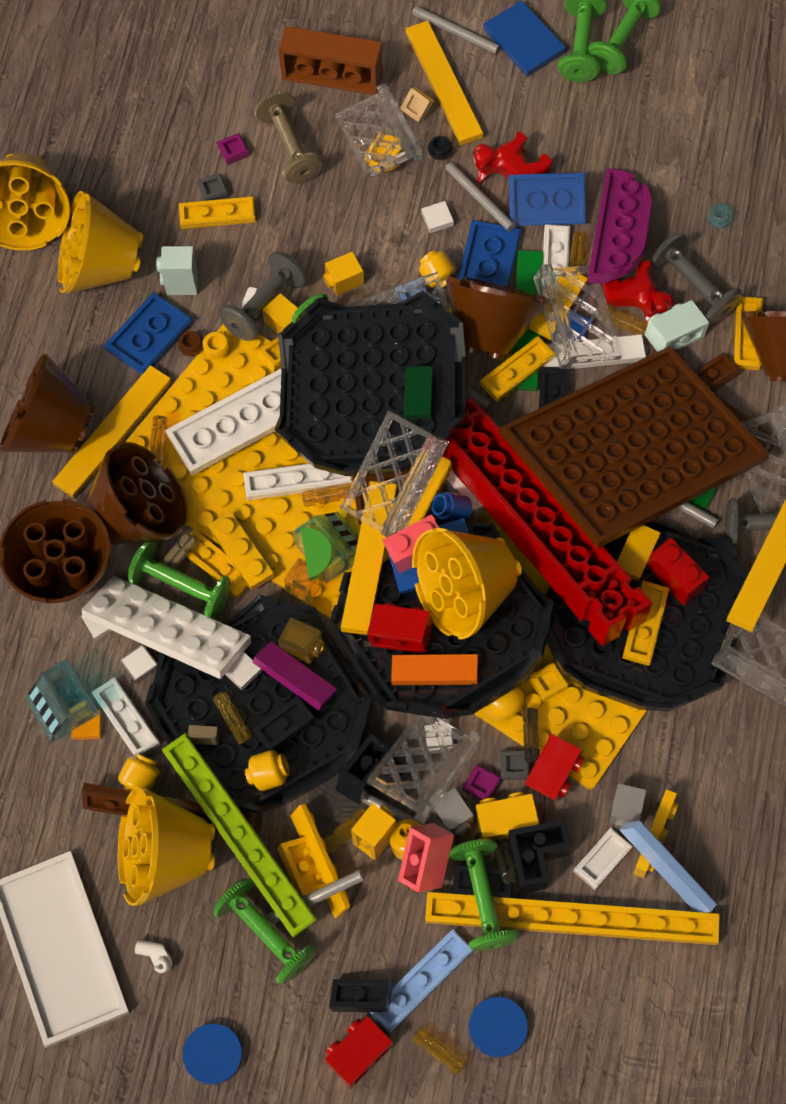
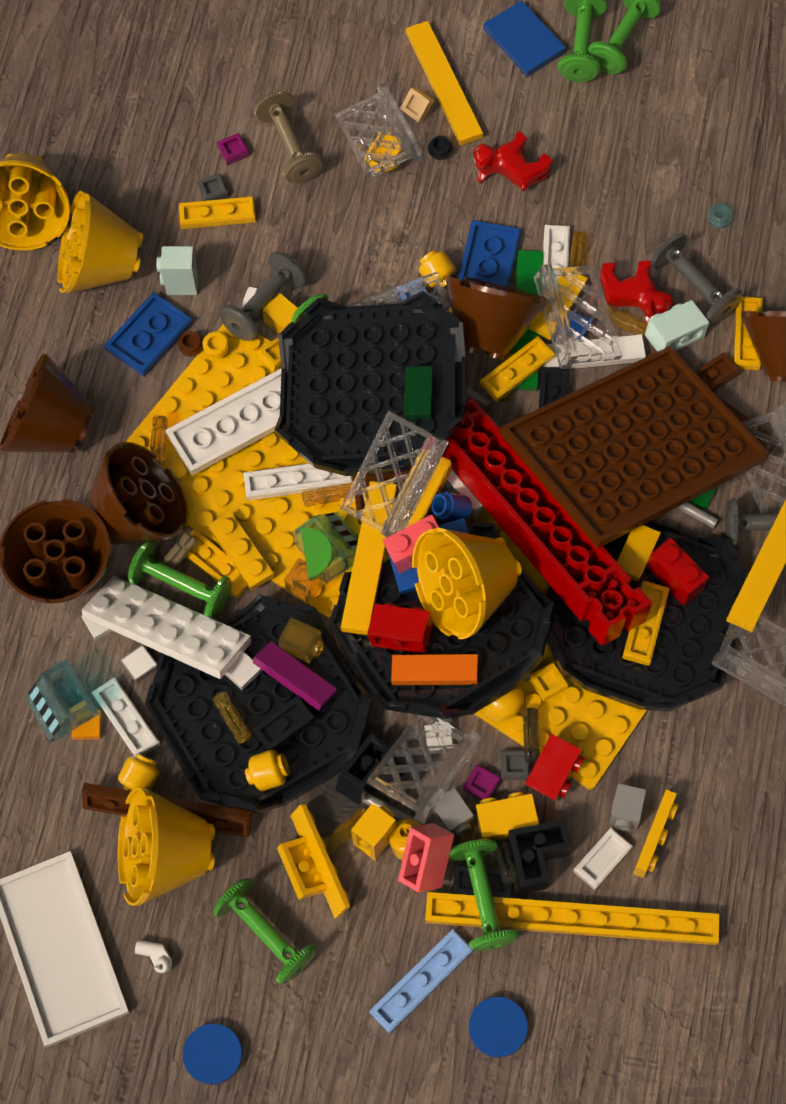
(112, 431): yellow tile -> none
(204, 735): dark tan tile -> none
(239, 835): lime tile -> none
(324, 892): light grey bar -> none
(330, 60): dark orange brick -> none
(343, 274): yellow brick -> none
(358, 1051): red brick -> none
(360, 995): black plate -> none
(437, 217): white tile -> none
(439, 1051): clear yellow axle -> none
(456, 30): light grey bar -> none
(467, 184): light grey bar -> none
(547, 199): blue tile -> none
(620, 227): magenta plate -> none
(668, 866): light blue tile -> none

